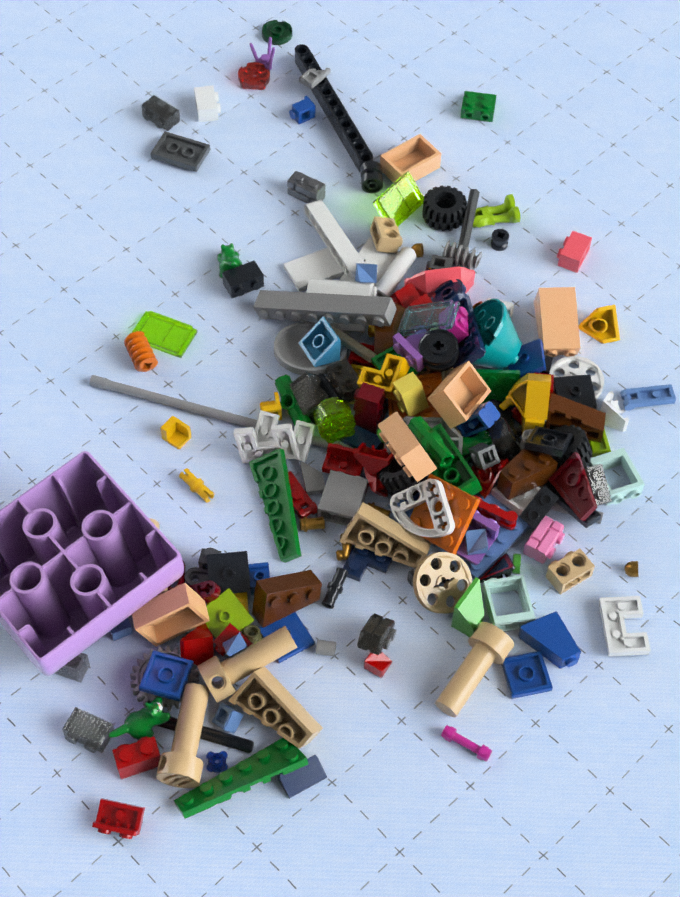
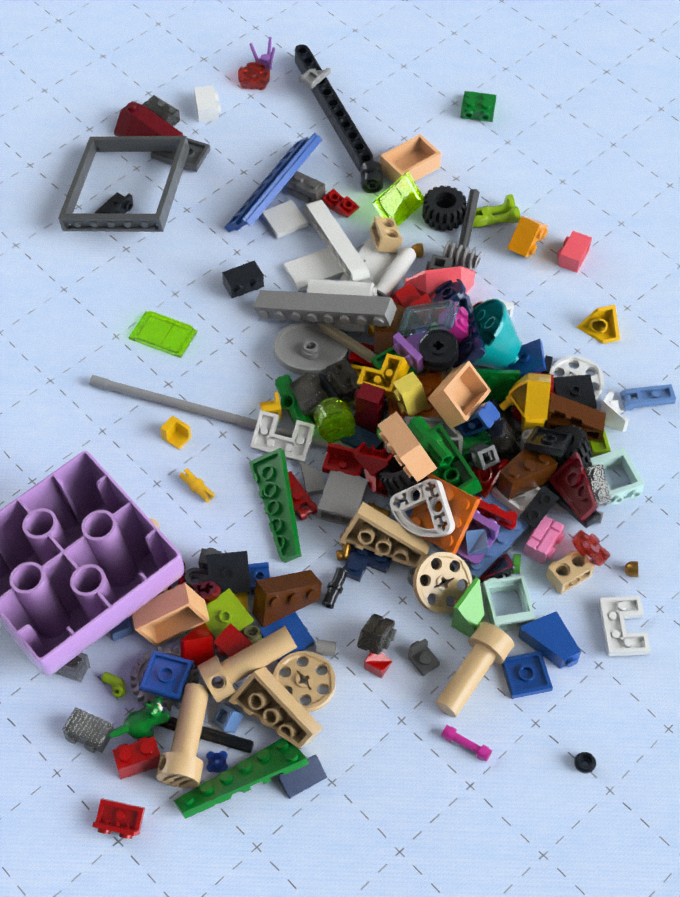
(116, 683): none -> lime arm
(117, 205): none -> black bracket
(125, 222): none -> dark grey door
(140, 121): none -> dark red wedge
(140, 351): orange piece -> none
(228, 258): green animal -> none
(234, 645): medium blue slope -> none
(251, 449): white plate -> none
(273, 183): none -> blue plate
(279, 31): dark green tile -> none
(284, 219): none -> white tile
(303, 110): blue brick -> none
(307, 672): none -> tan wedge
(312, 523): pearl gold pin -> none
(321, 344): dark azure slope -> none
(339, 204): none -> red slope
(366, 273): medium blue slope -> none
(422, 657): none -> dark grey bracket
(499, 239): black wheel -> none
(526, 235): none -> light orange brick
(557, 321): light nougat slope -> none
(589, 758): none -> black plate
(590, 545): none -> clear red plate

